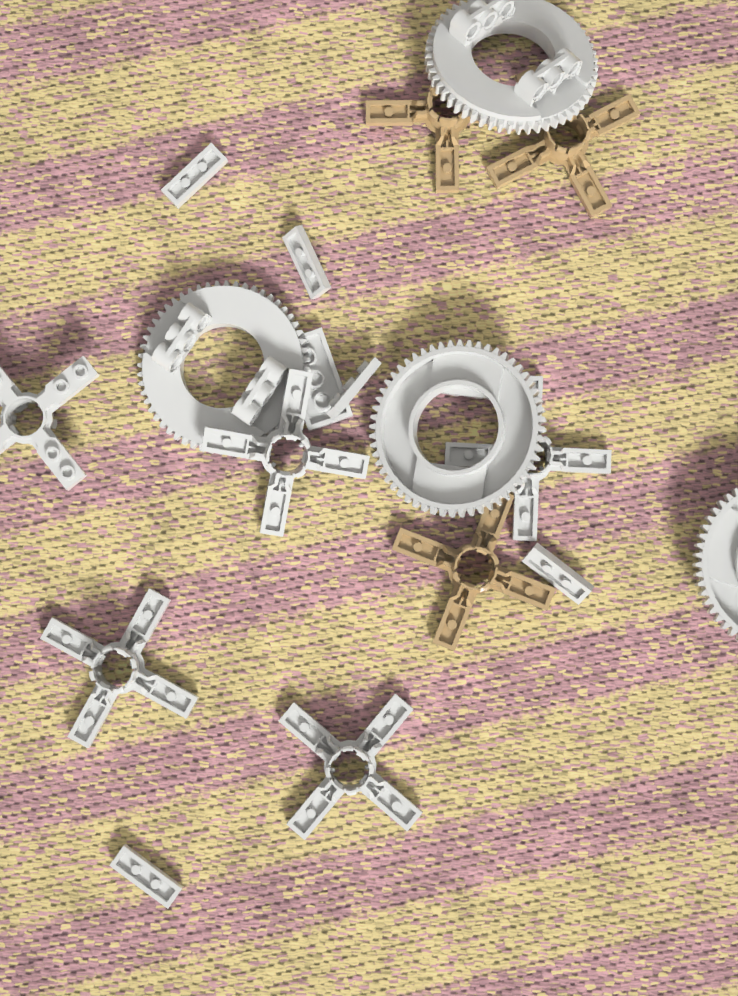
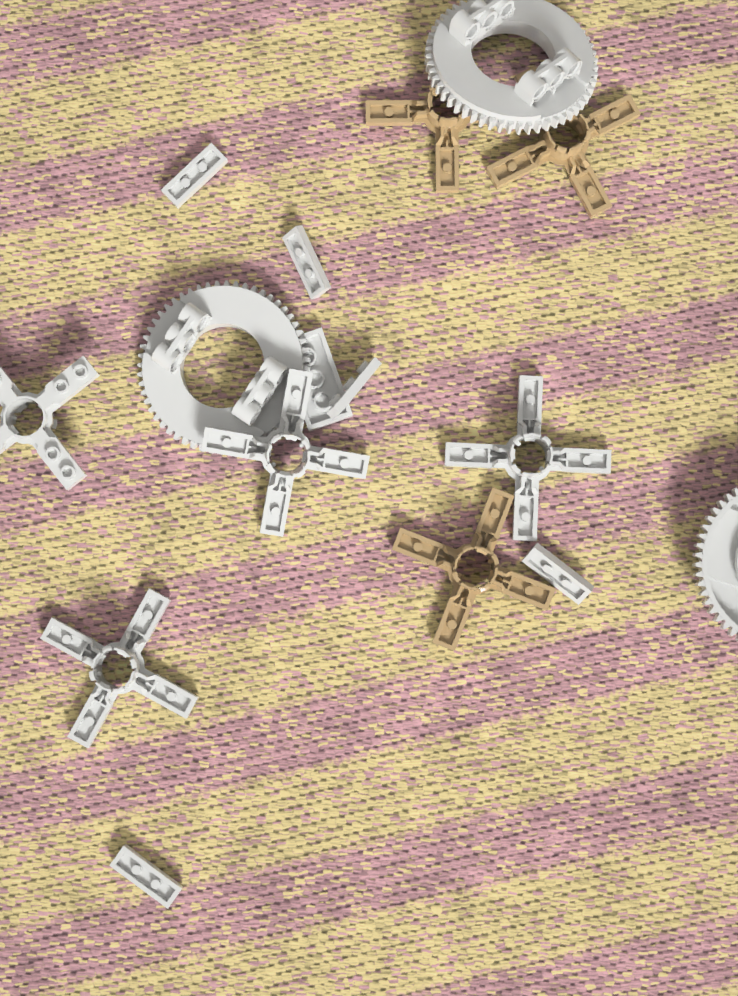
(366, 746): white piece -> none
(466, 373): white piece -> none

